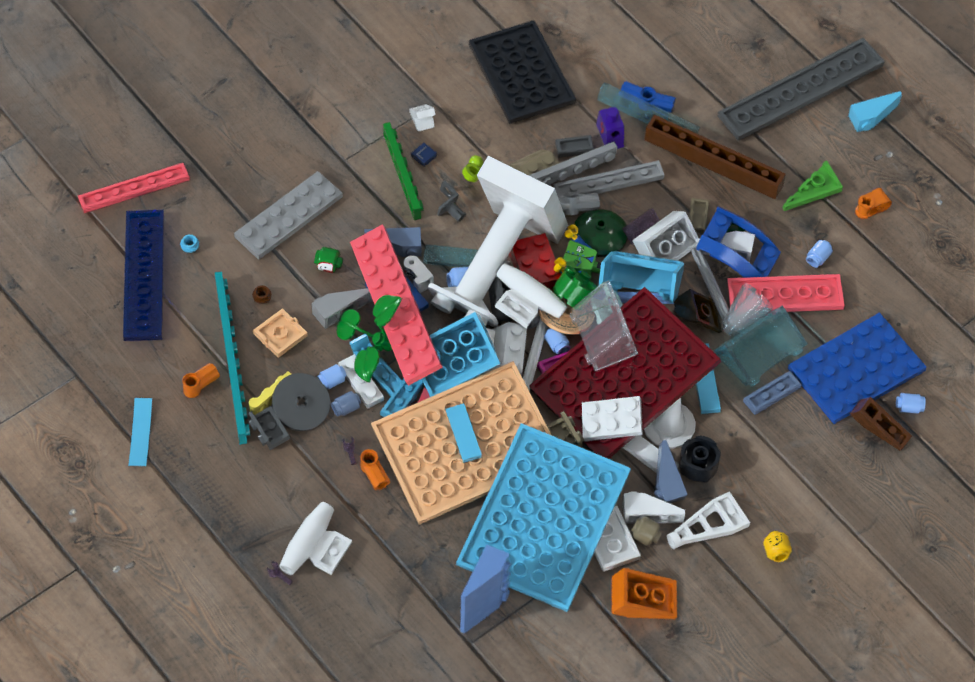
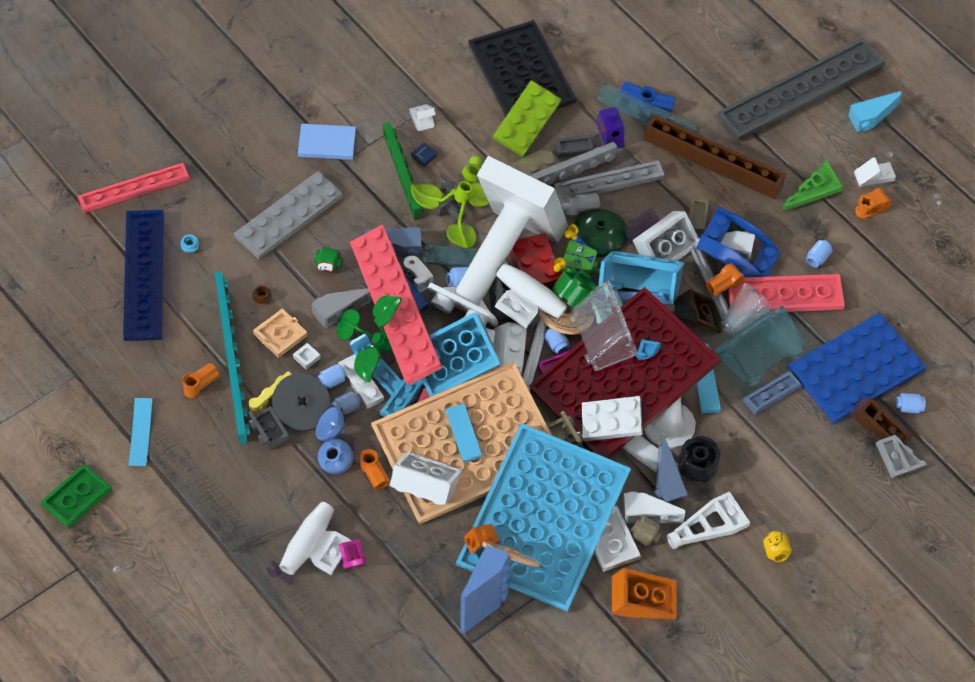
(76, 496): none -> green tile
(306, 356): none -> white plate
(327, 141): none -> light blue tile
(330, 425): none -> medium blue piece
(341, 462): none -> medium blue piece
(352, 554): none -> dark pink tile
(425, 478): none -> white slope
(430, 196): none -> lime plant
(477, 535): none -> orange bracket
(514, 554): none -> light nougat piece
(526, 118): none -> lime plate
(648, 349): none -> dark azure tile
(727, 278): none -> orange piece
(874, 173): none -> white slope
(898, 457): none -> light grey wing

